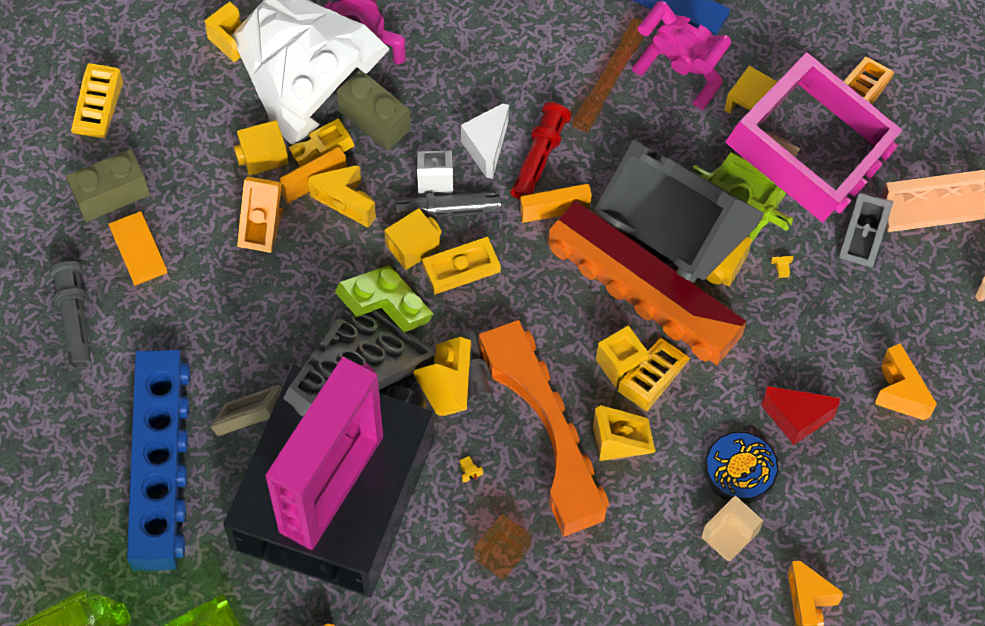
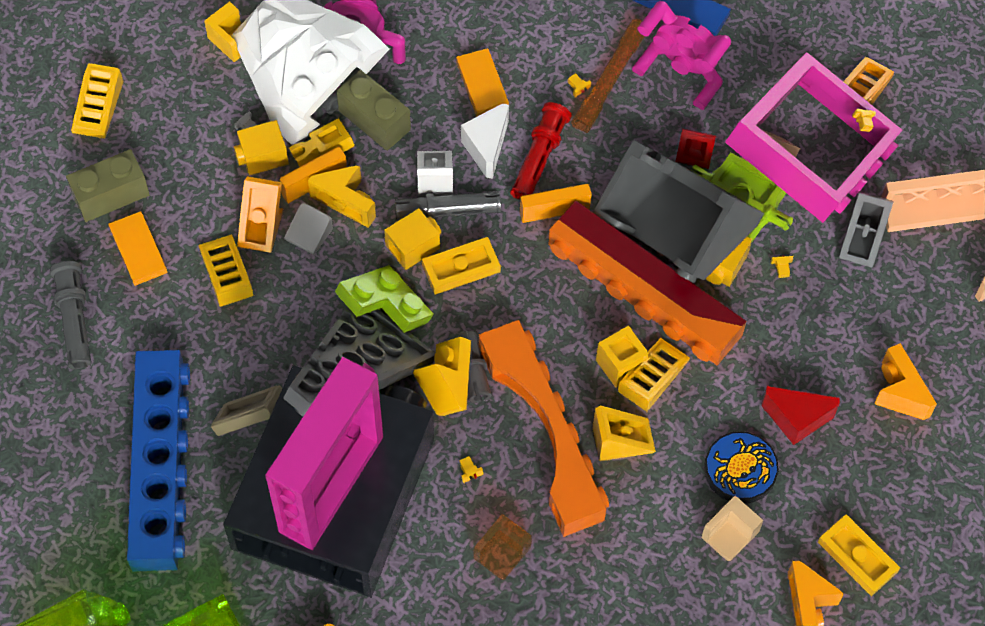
(234, 291): none -> yellow slope
(245, 121): none -> light grey piece
(309, 228): none -> light grey slope
(481, 81): none -> light orange tile
(578, 84): none -> yellow piece
(695, 148): none -> red slope
(749, 89): yellow panel -> none
(858, 555): none -> yellow plate
(864, 118): none -> yellow piece

